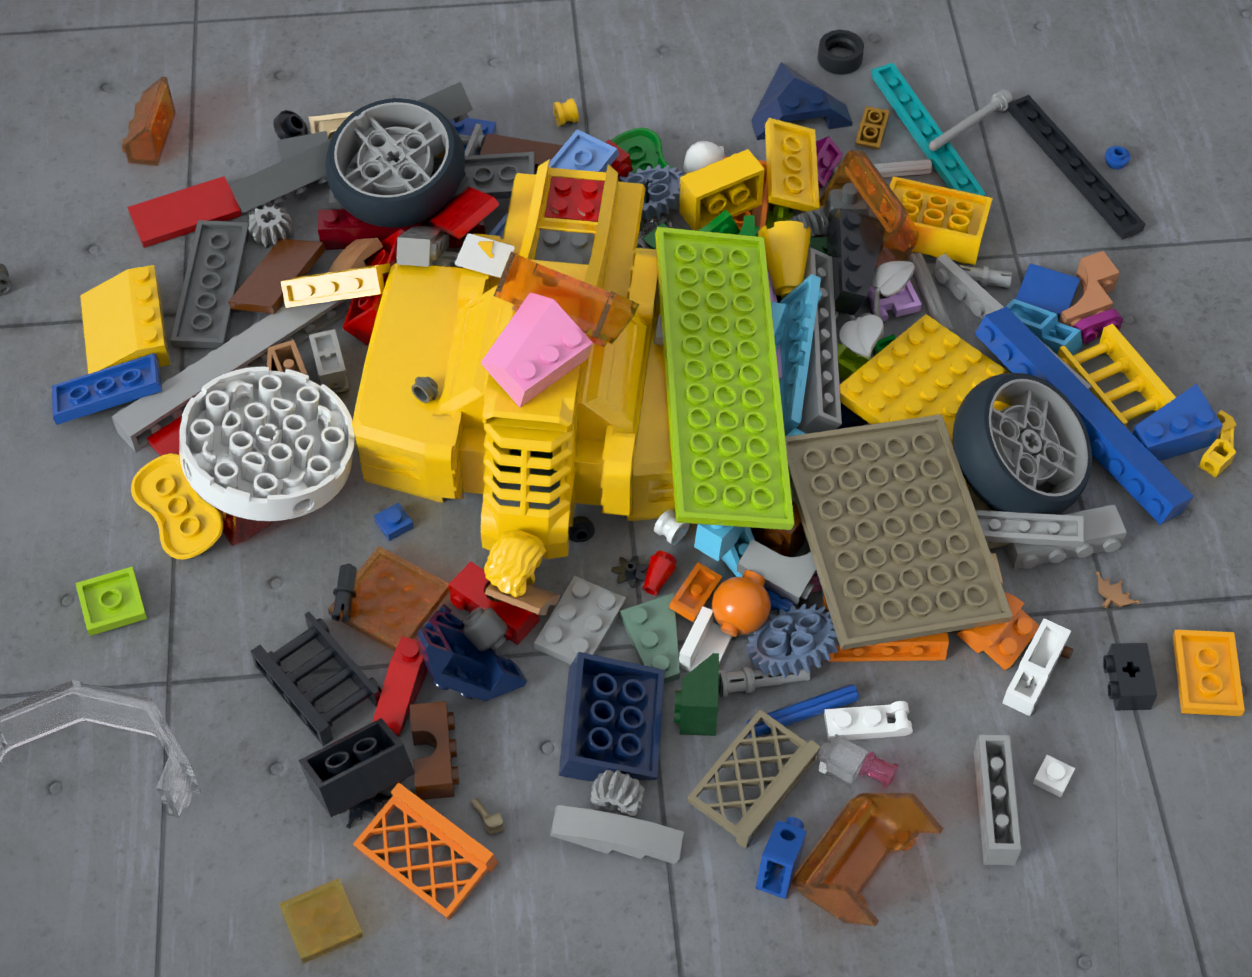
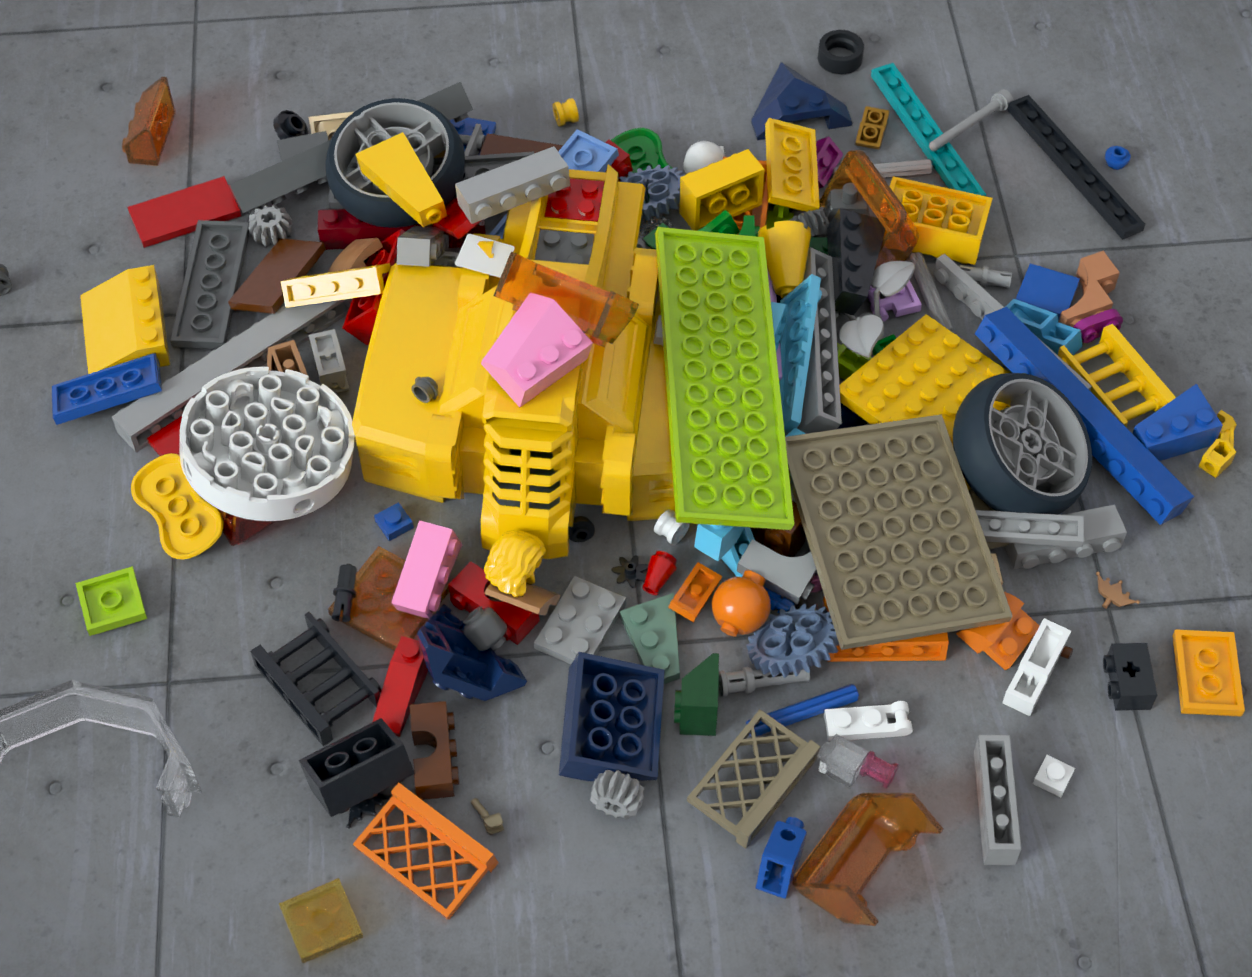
(401, 176): none -> yellow slope
(426, 569): none -> bright pink wedge
(512, 184): none -> light grey brick
(616, 832): light grey slope -> none
(703, 641): white panel -> none

